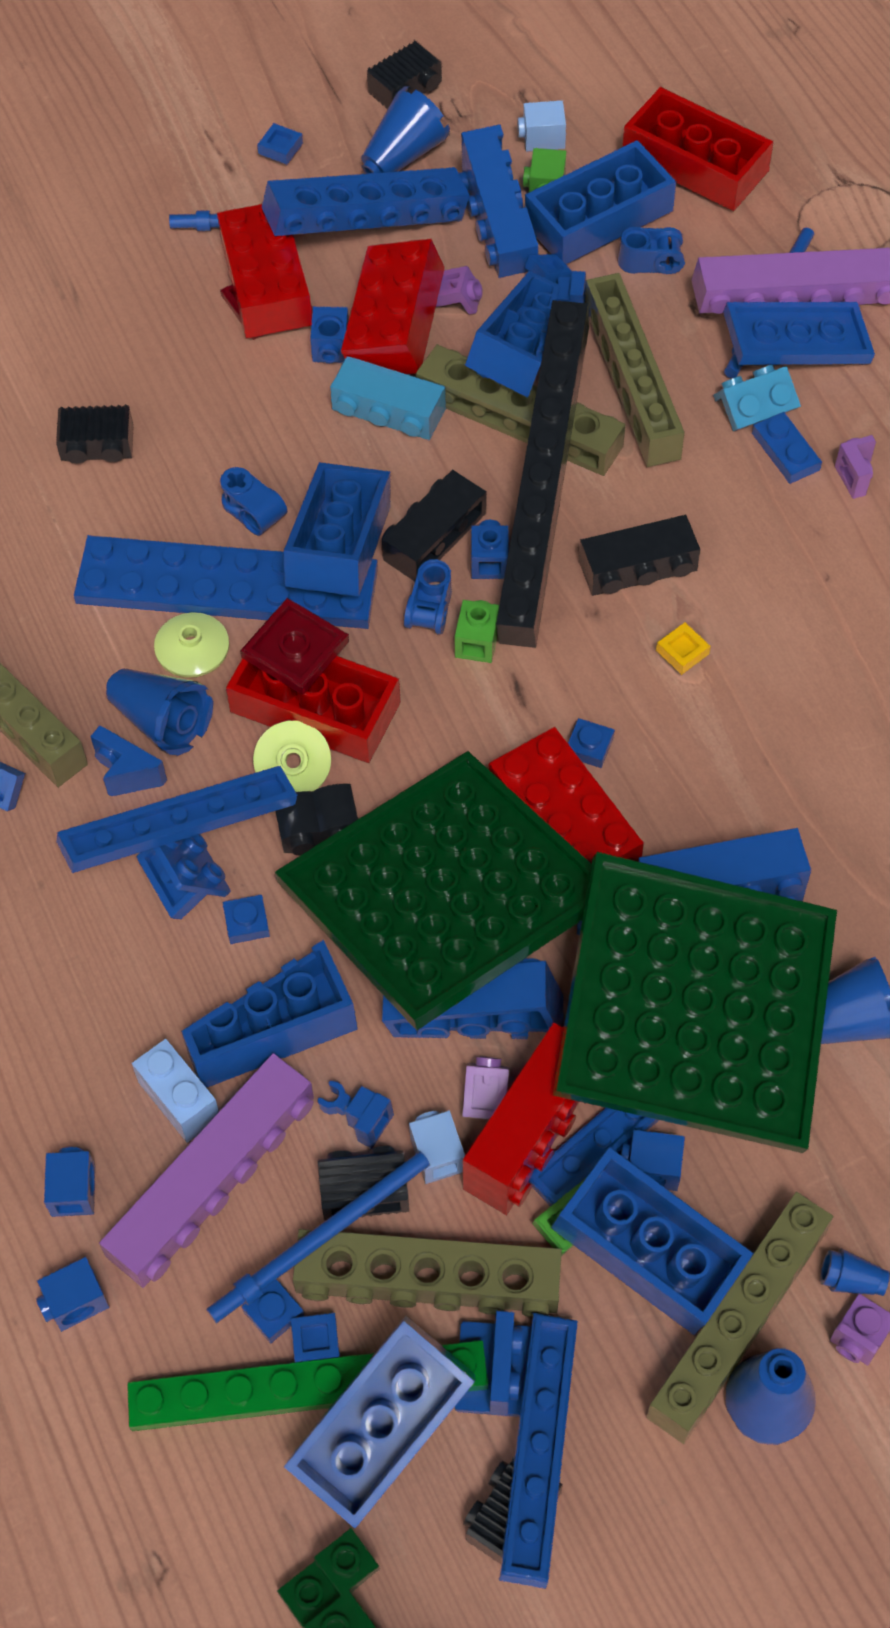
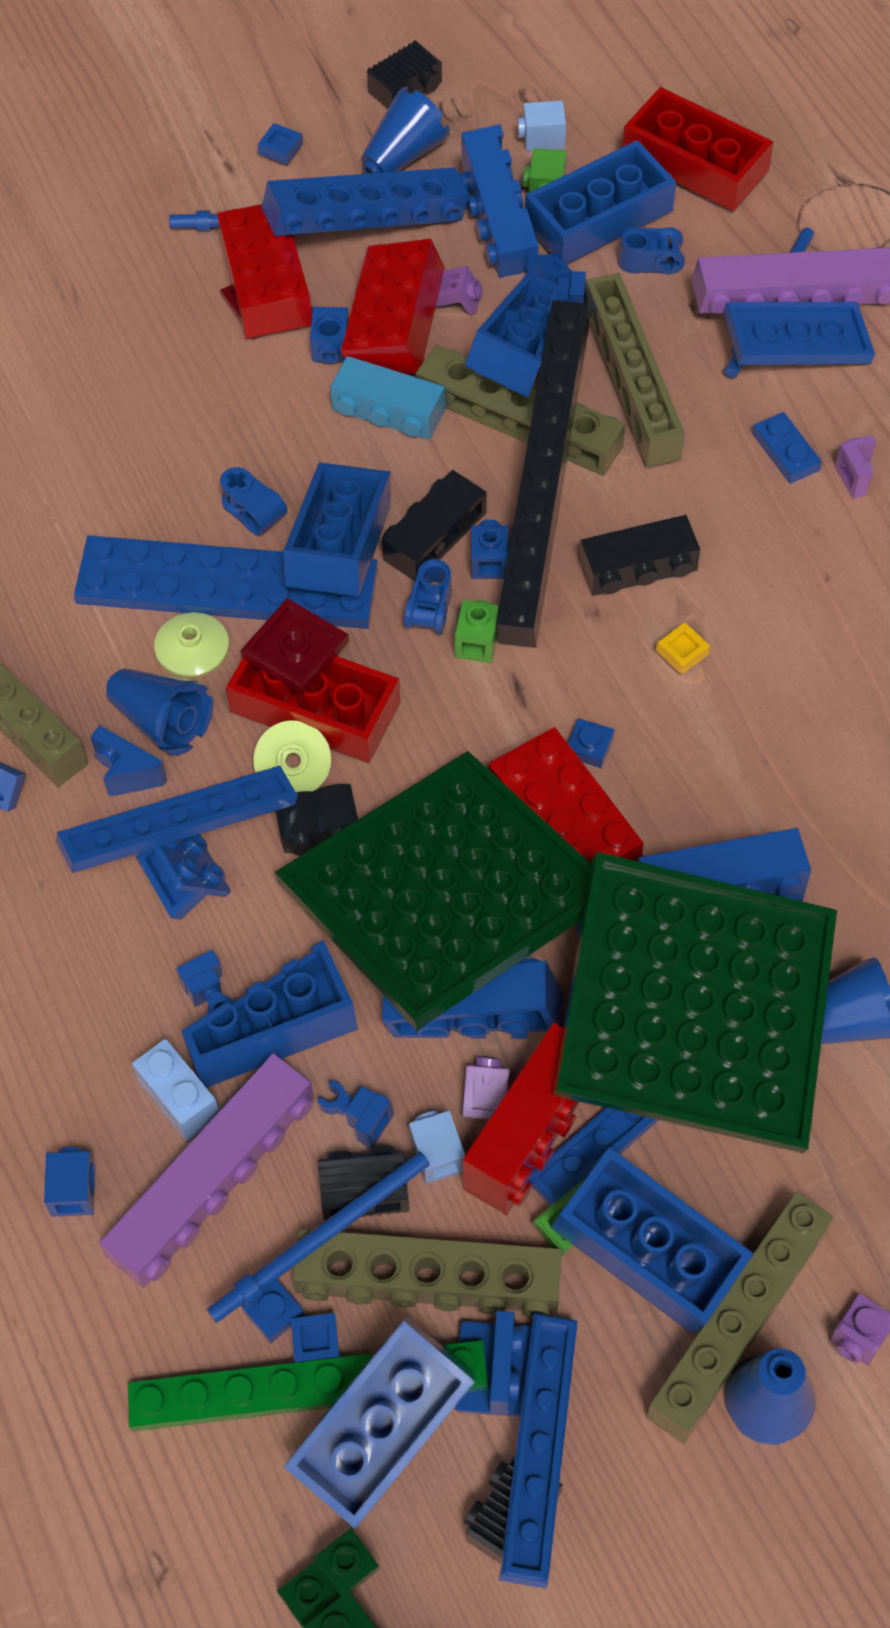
(71, 1295): blue brick -> none
(94, 433): black brick -> none
(201, 981): none -> blue piece
(246, 919): blue plate -> none
(657, 1156): blue brick -> none
(758, 397): dark azure bracket -> none
(852, 1274): blue cone -> none

